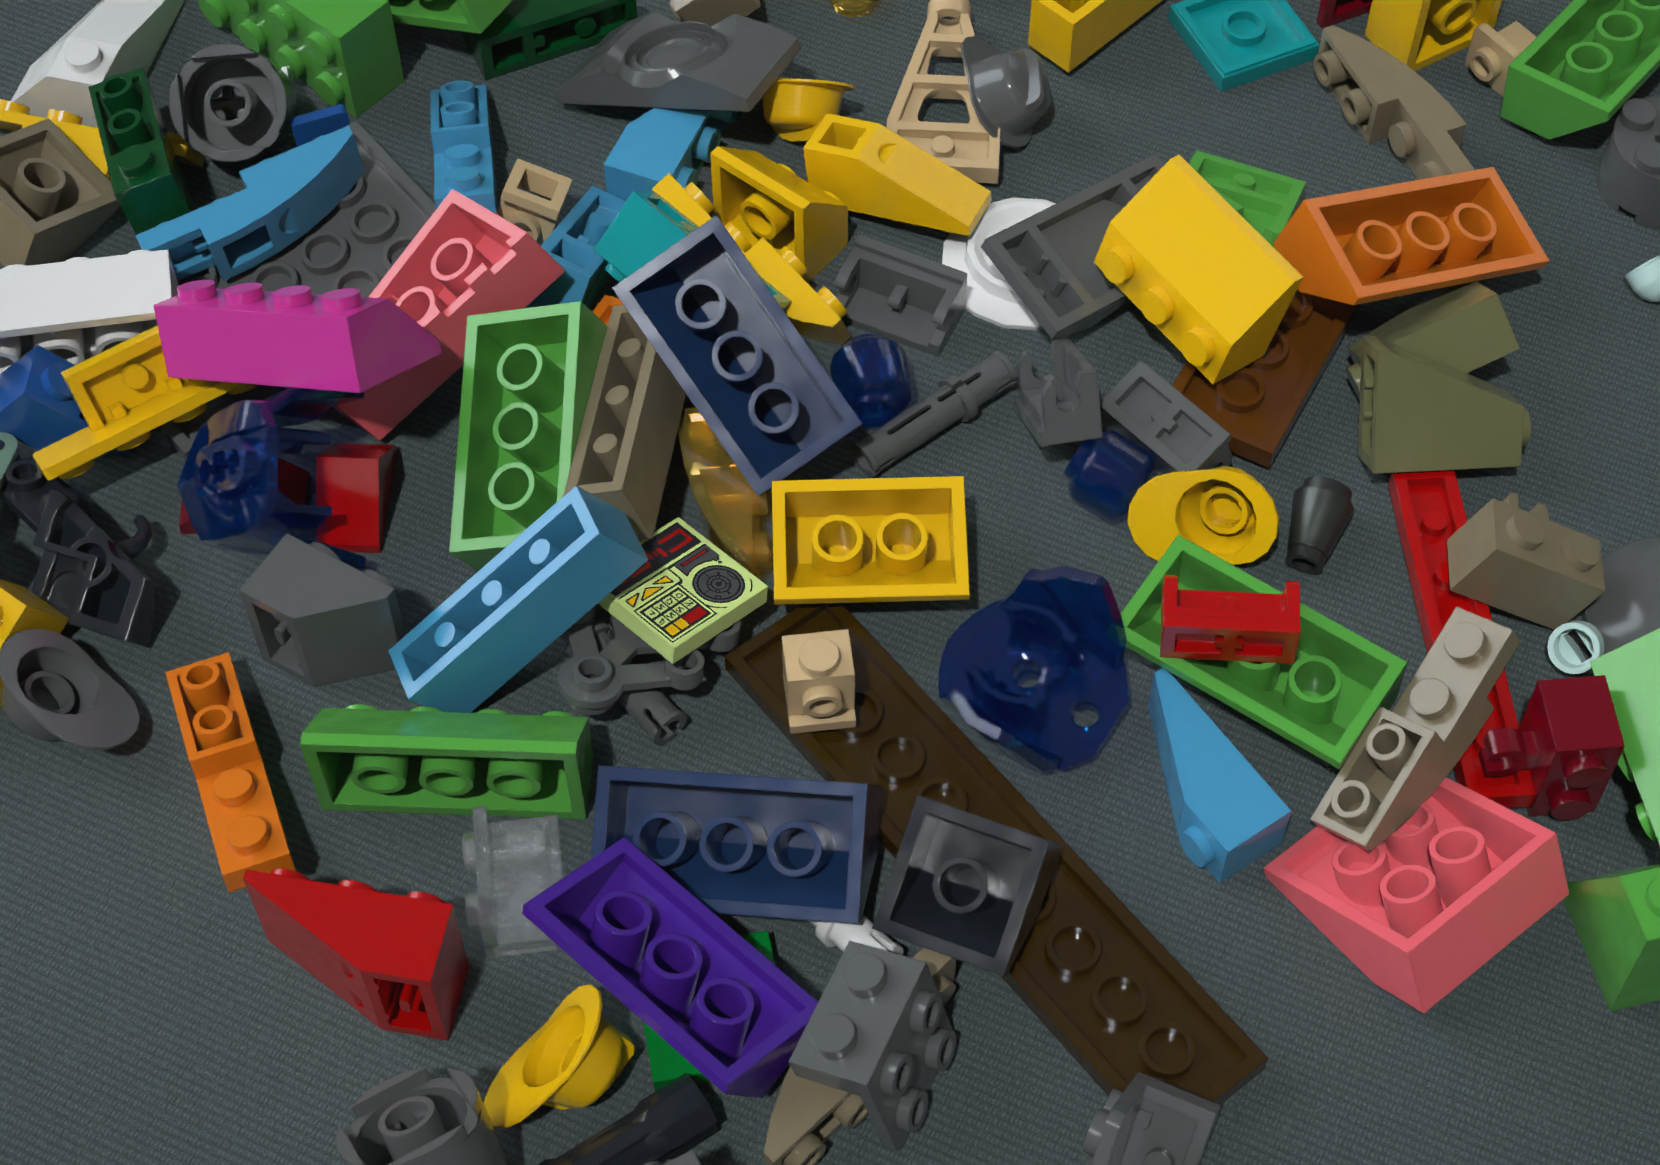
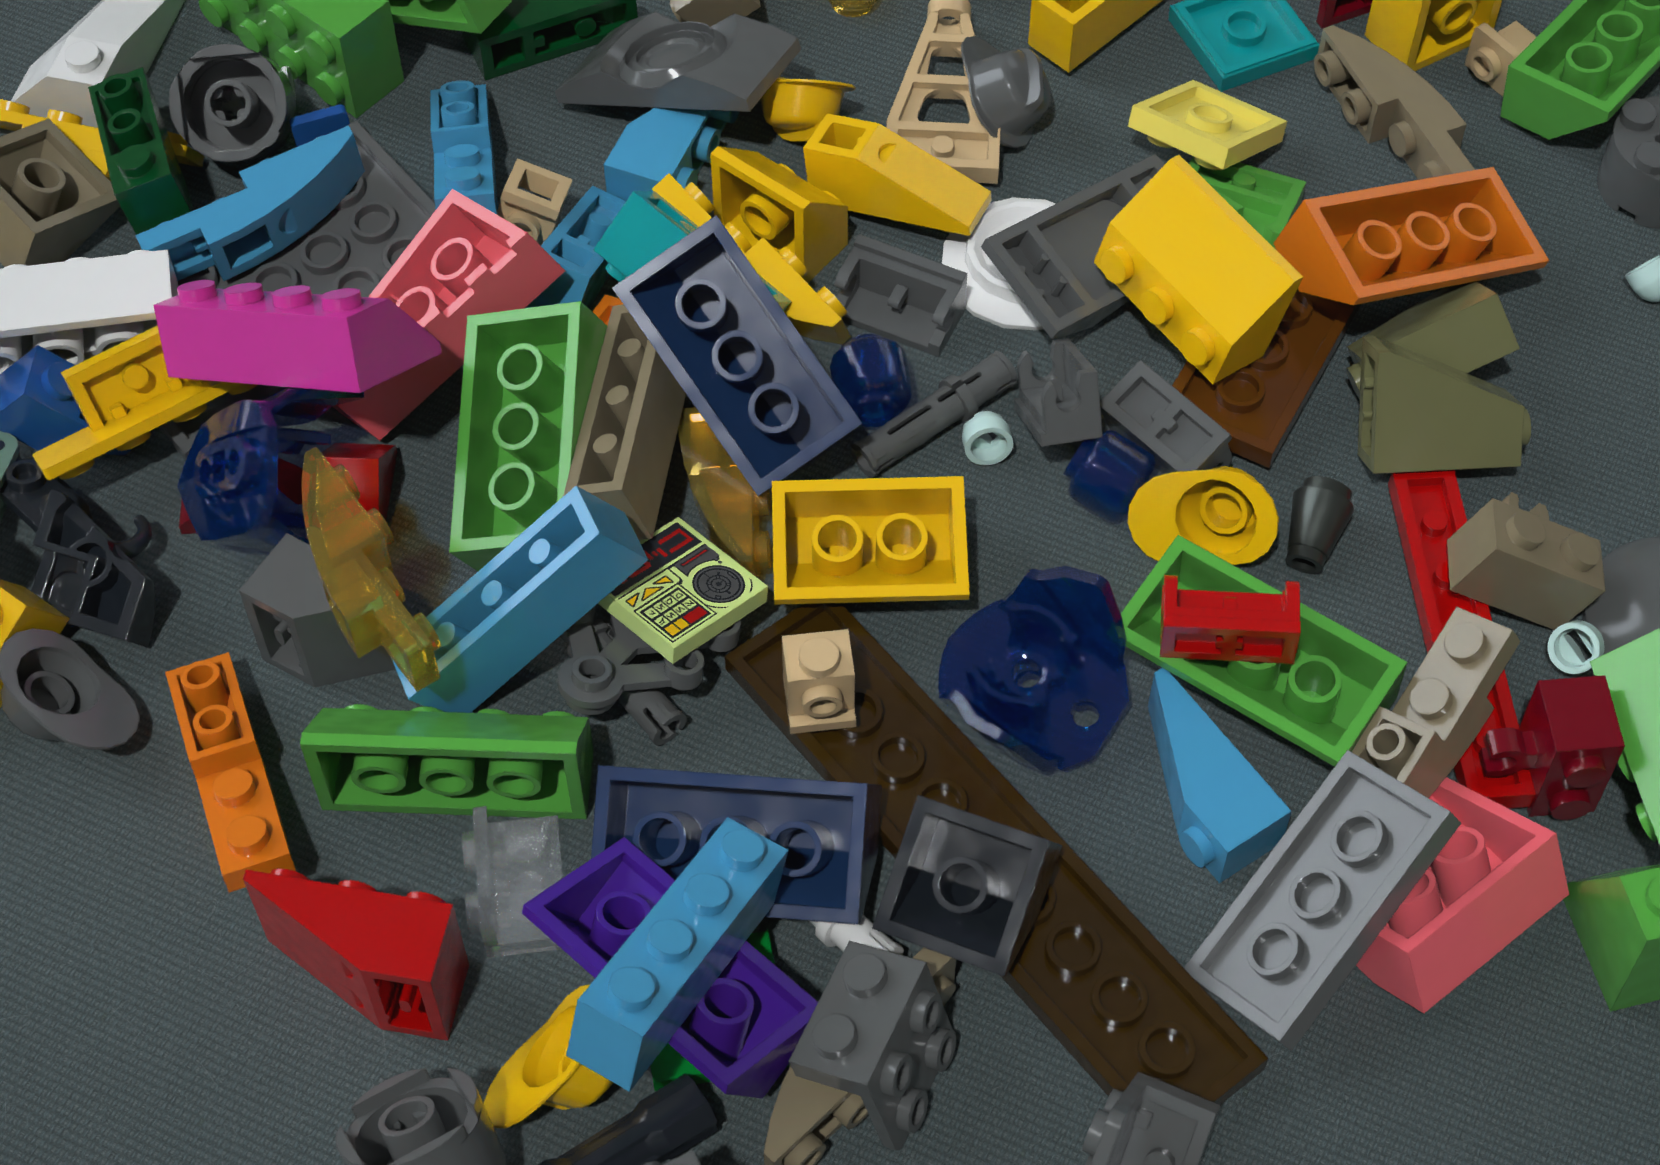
(359, 574): none -> clear yellow slope
(676, 954): none -> dark azure brick
(978, 443): none -> light aqua hinge
(1206, 125): none -> light yellow plate
(1321, 898): none -> plate

